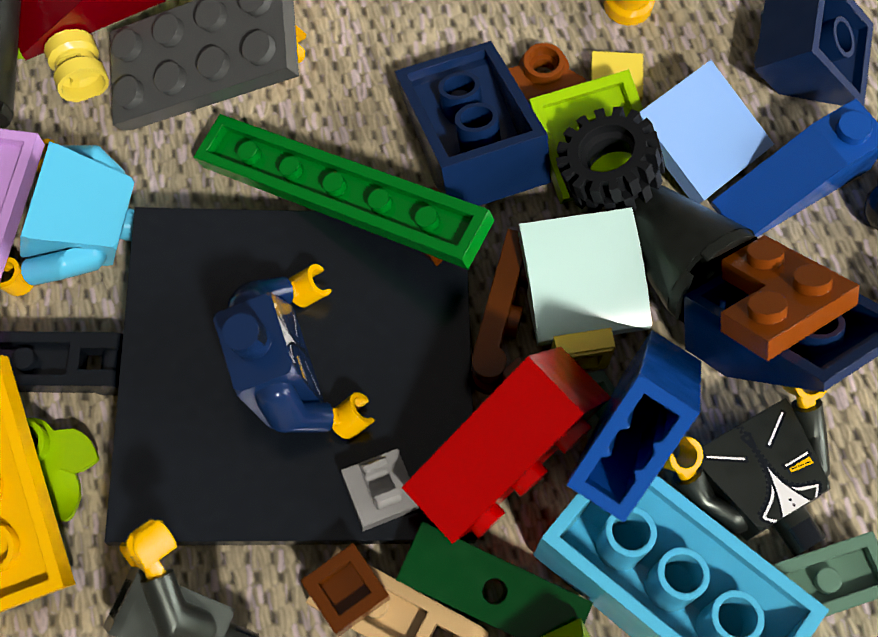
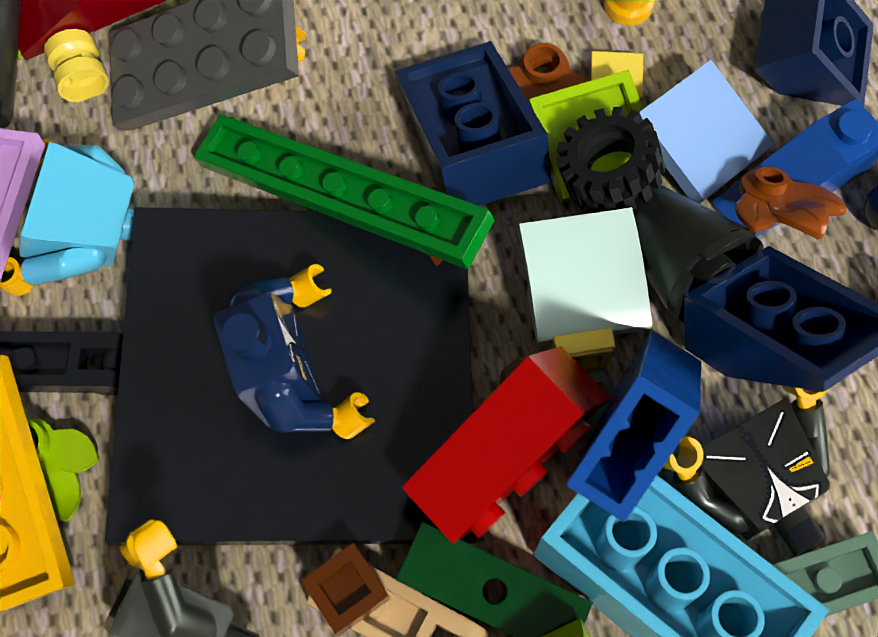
(377, 490): light grey tile -> none
(500, 317): reddish brown plate -> none
(773, 197): none -> dark orange plate
(785, 298): dark orange plate -> none

